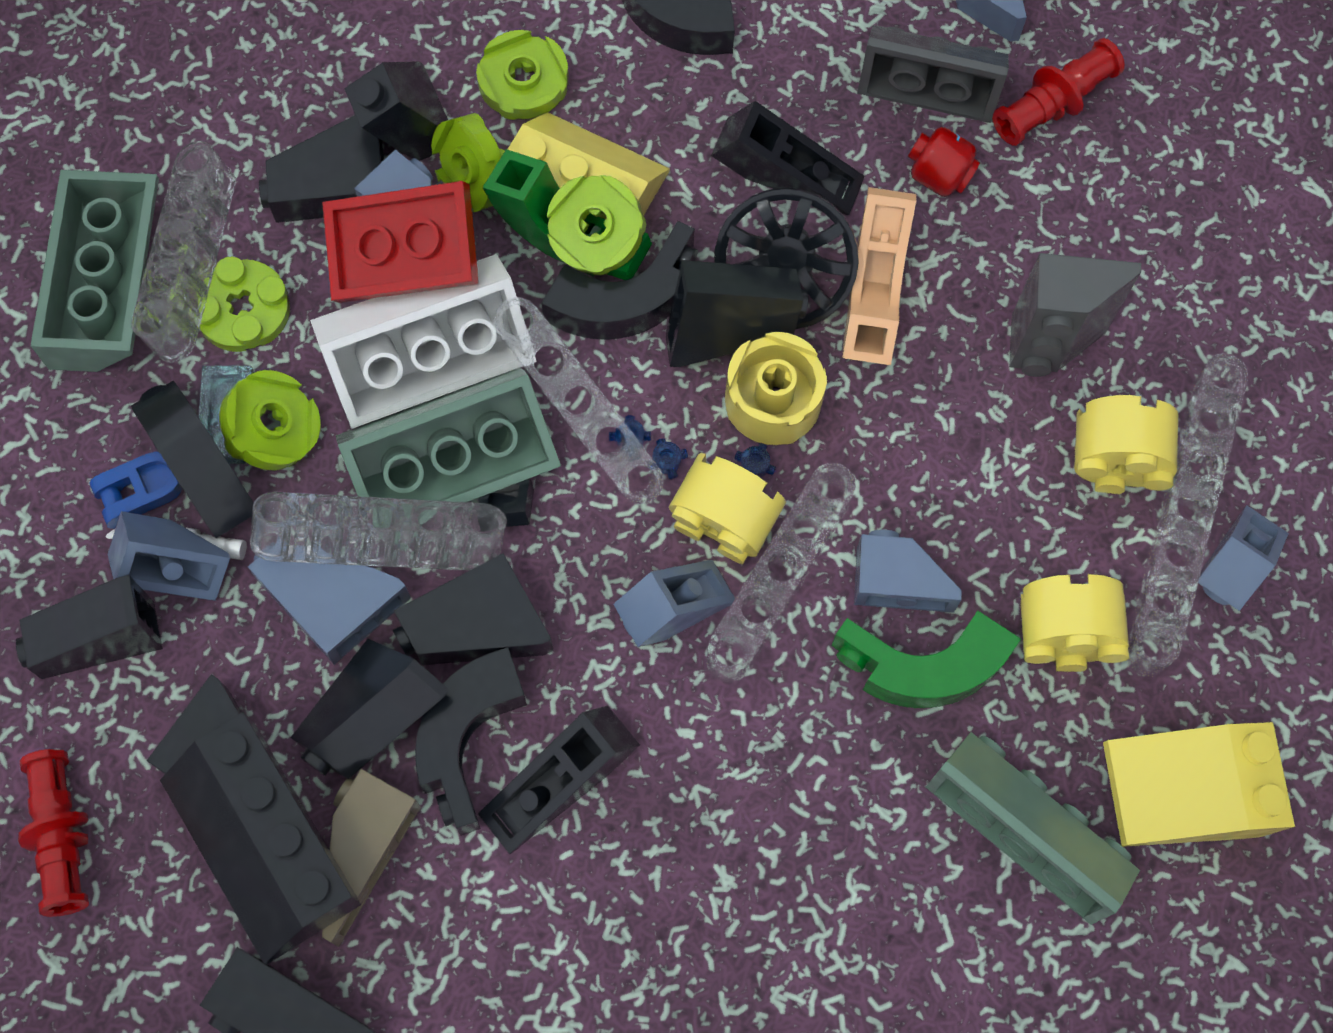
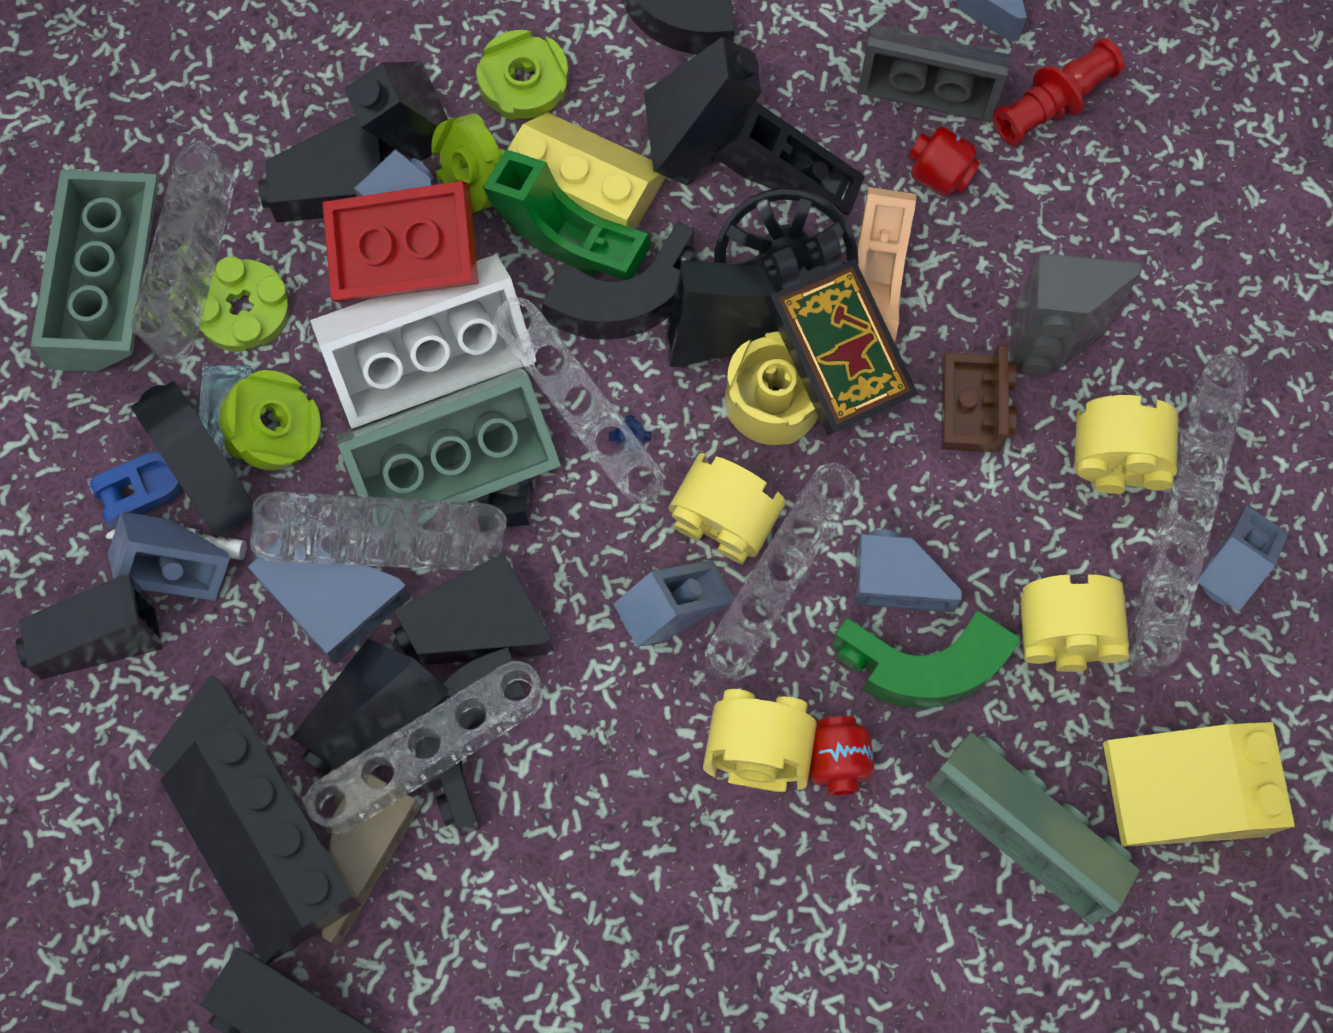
(53, 833): red piece -> none
(398, 748): none -> clear beam
(559, 776): black slope -> none
(595, 196): lime plate -> none
(668, 457): clear blue piece -> none
(699, 108): none -> black slope
(756, 460): clear blue piece -> none
(760, 741): none -> light yellow brick
(835, 335): none -> tile
(841, 755): none -> red head
(977, 400): none -> reddish brown bracket

